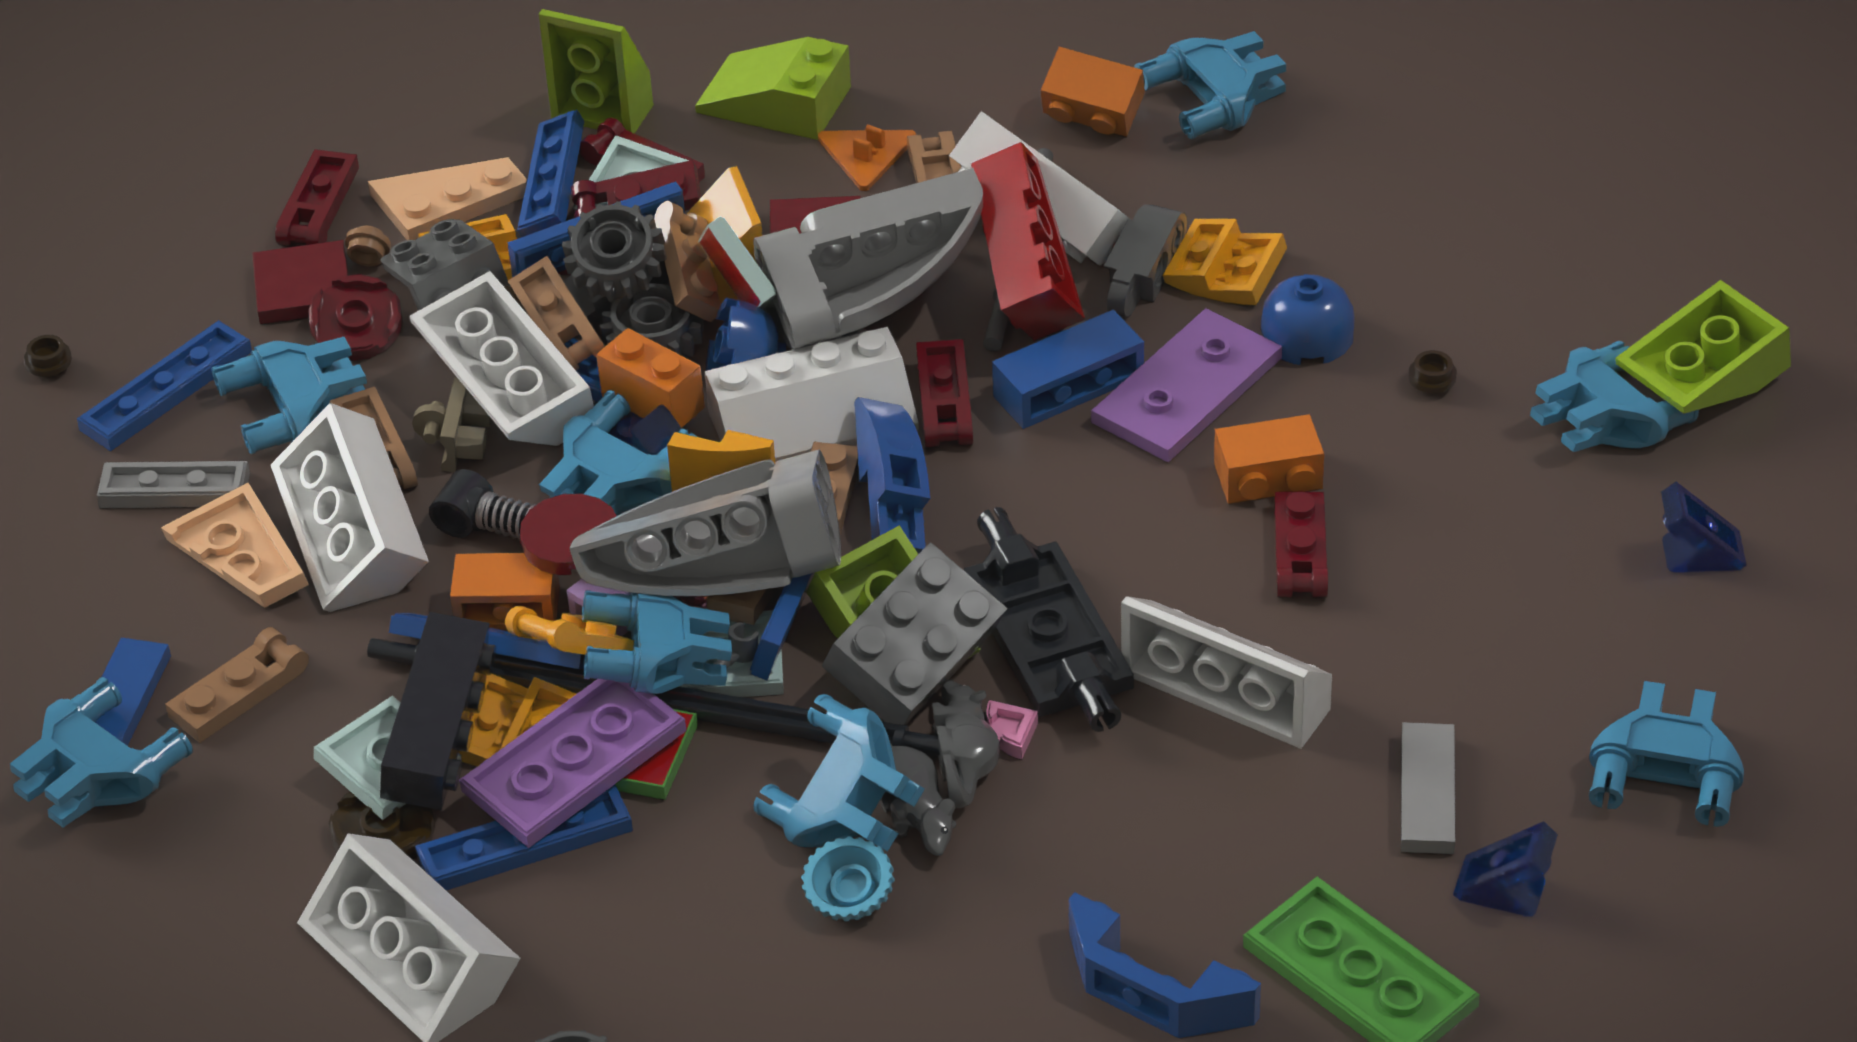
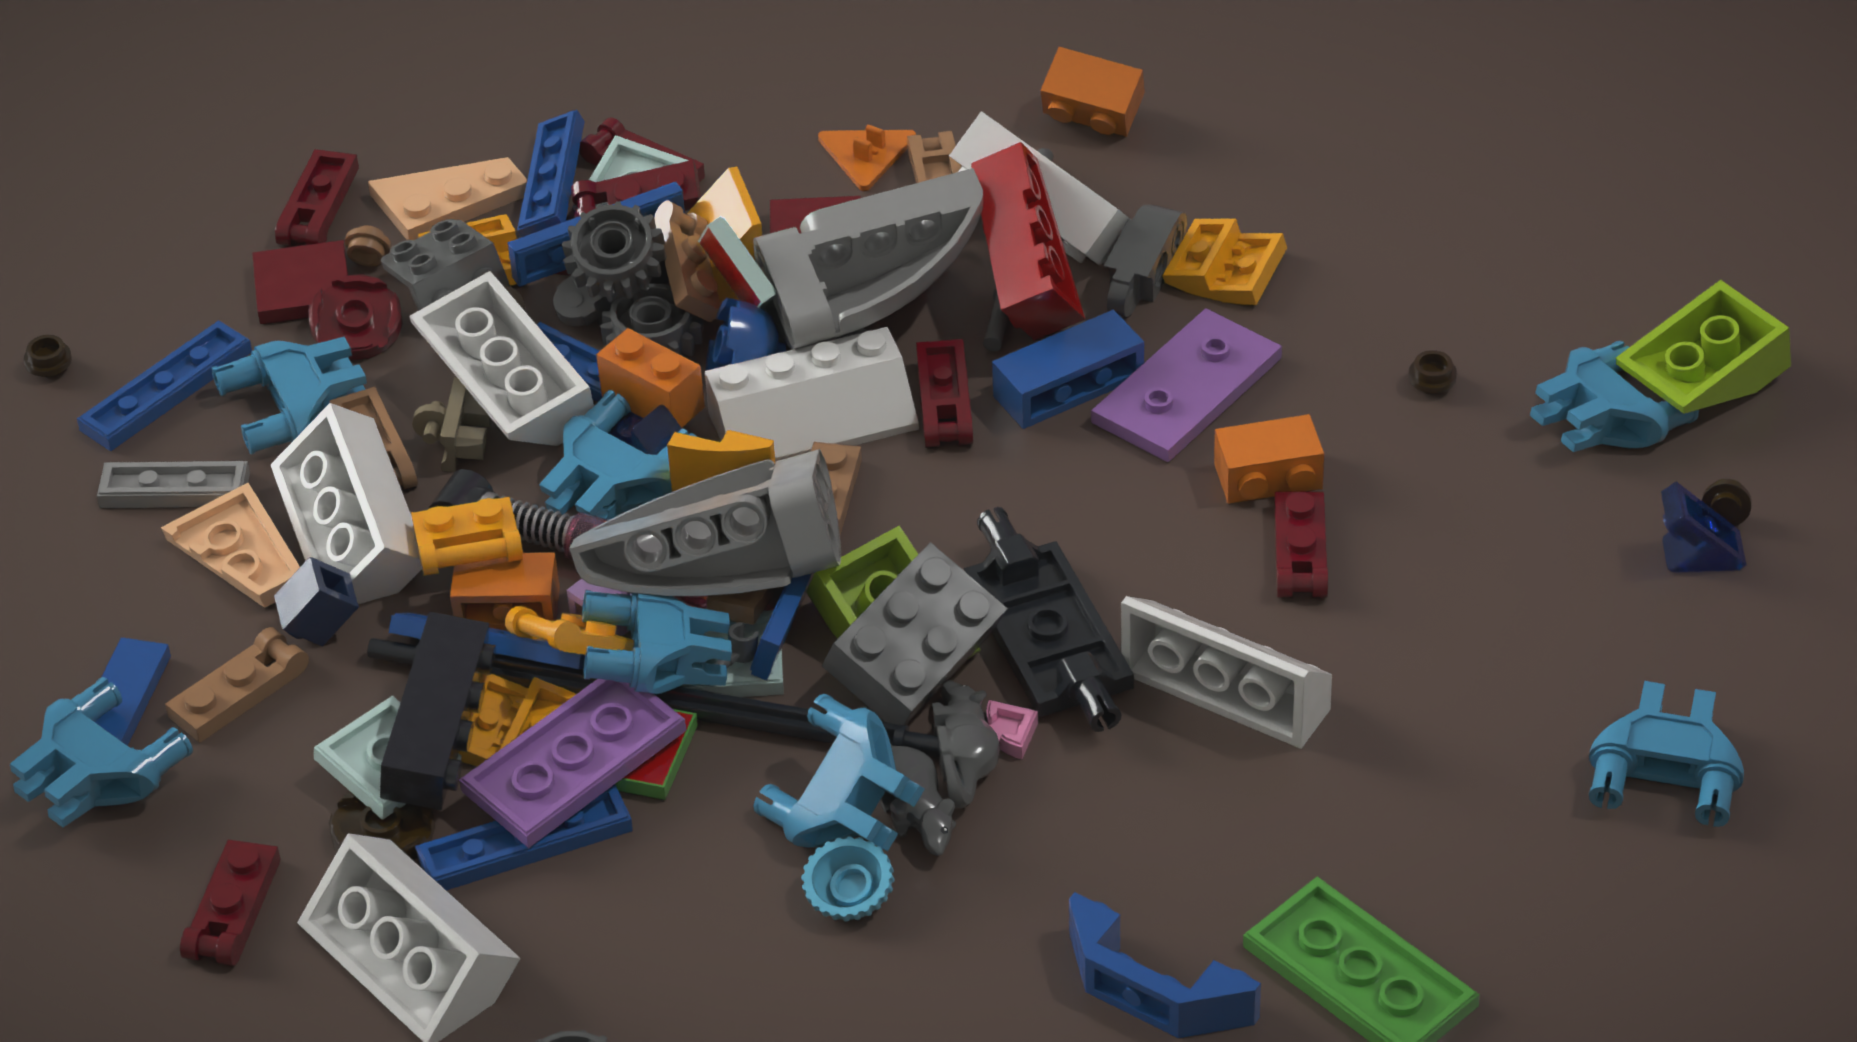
(231, 902): none -> dark red plate
(316, 601): none -> dark blue brick
(466, 534): none -> light orange plate
(553, 526): dark red tile -> none
(556, 311): medium nougat plate -> none
(594, 71): lime slope -> none
(781, 86): lime slope -> none
(893, 467): blue slope -> none
(1222, 75): dark azure connector -> none
(1309, 318): blue cylinder -> none
(1428, 788): light grey tile -> none
(1509, 871): clear blue slope -> none
(1729, 500): none -> dark brown plate

